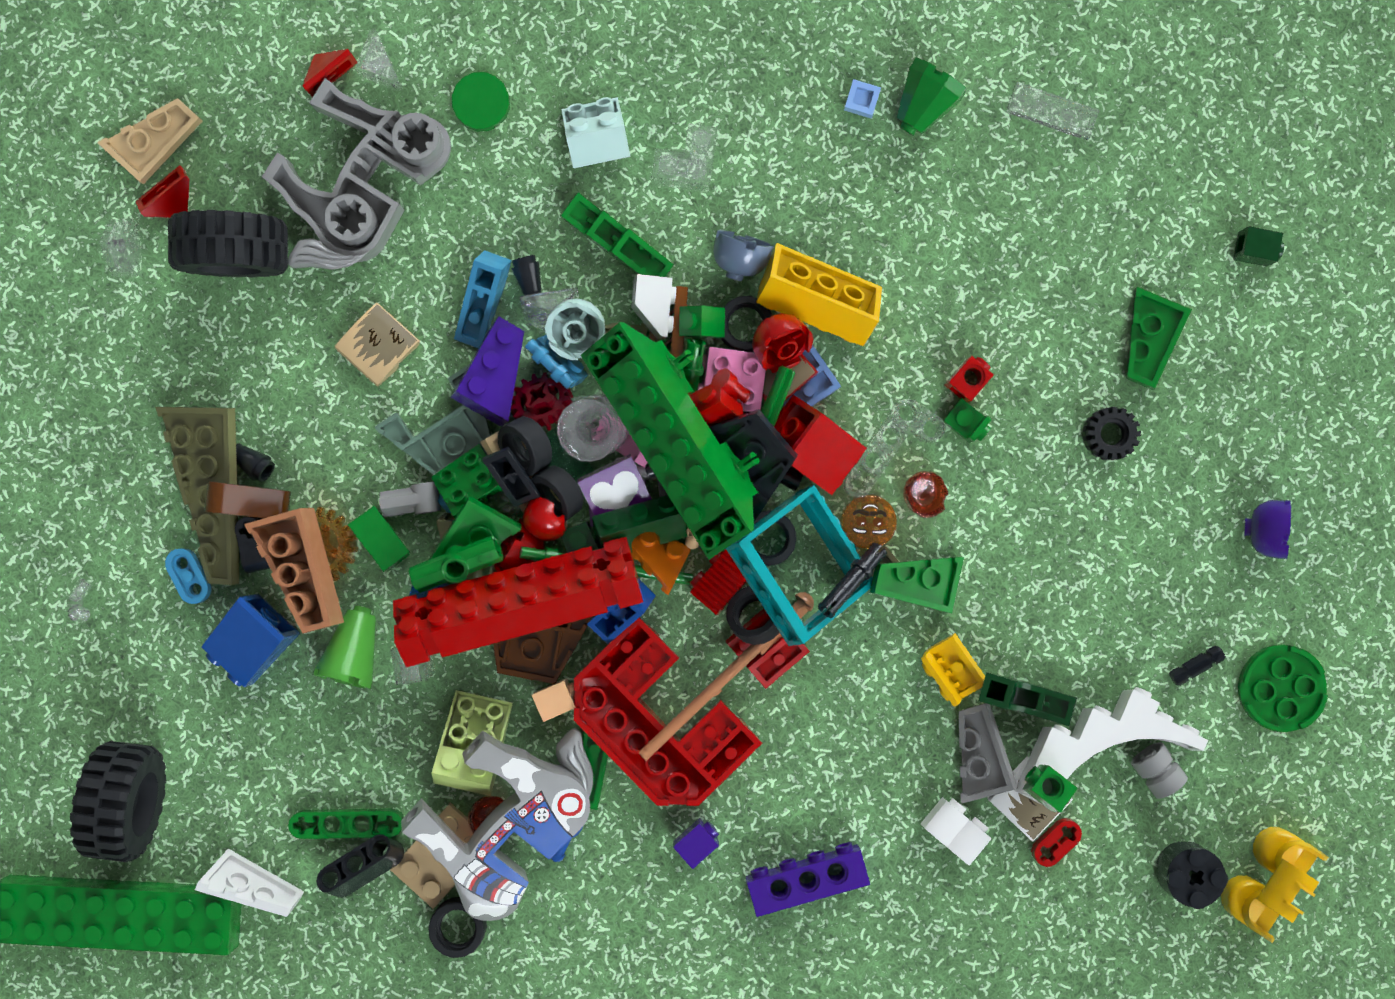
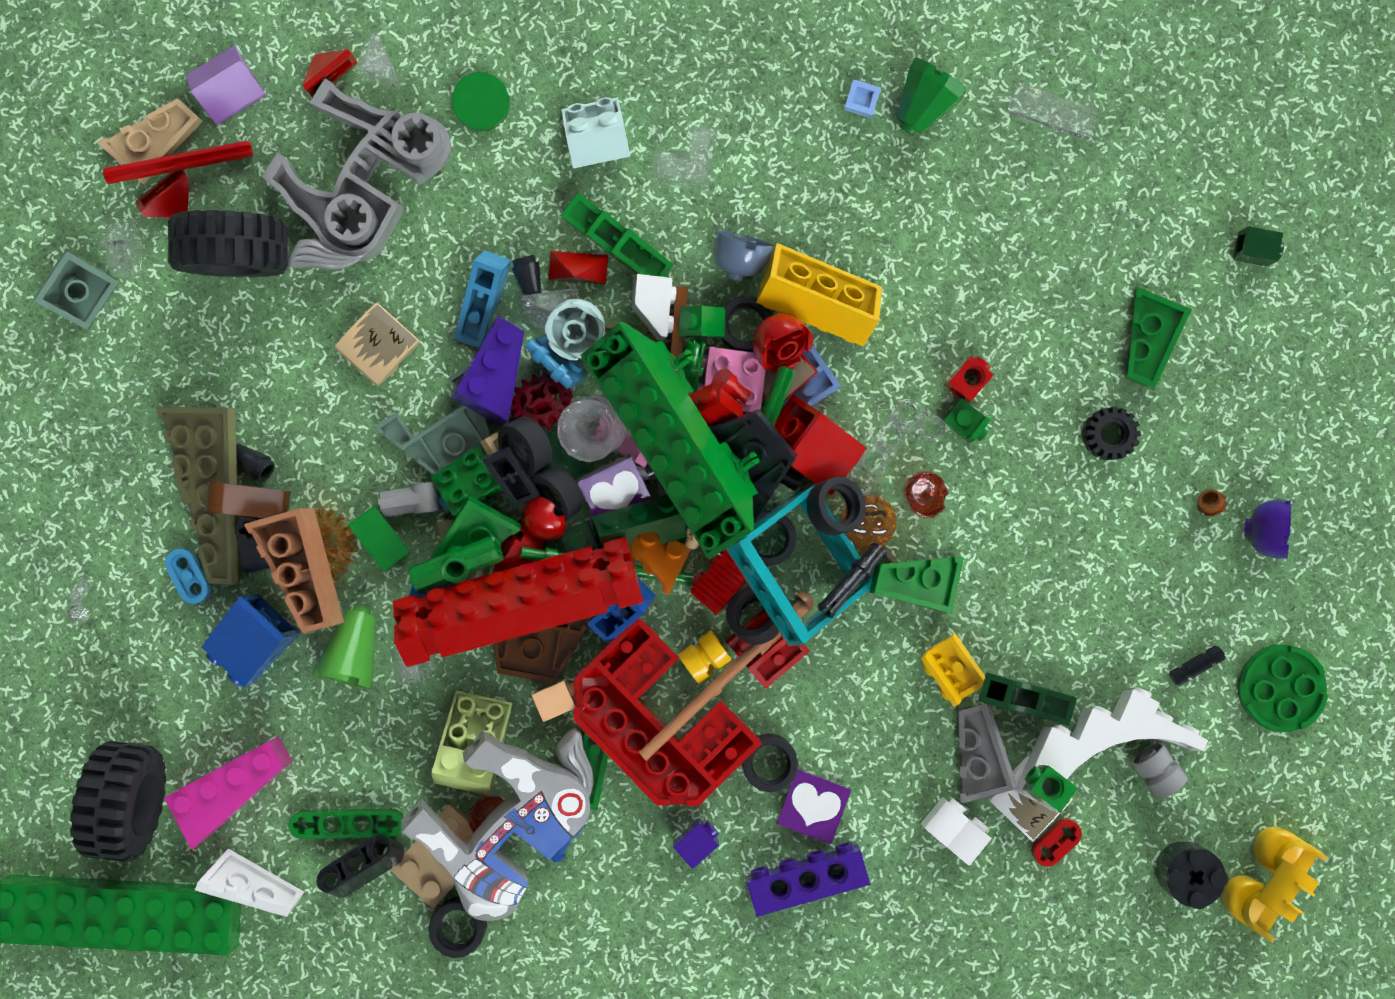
(75, 289): none -> sand green slope
(177, 162): none -> red axle
(216, 797): none -> dark pink wedge
(224, 85): none -> medium lavender slope
(578, 267): none -> red slope
(705, 657): none -> yellow wheel
(788, 775): none -> black tyre
(813, 806): none -> tile
(854, 500): none -> black tyre
(1213, 498): none -> dark orange plate

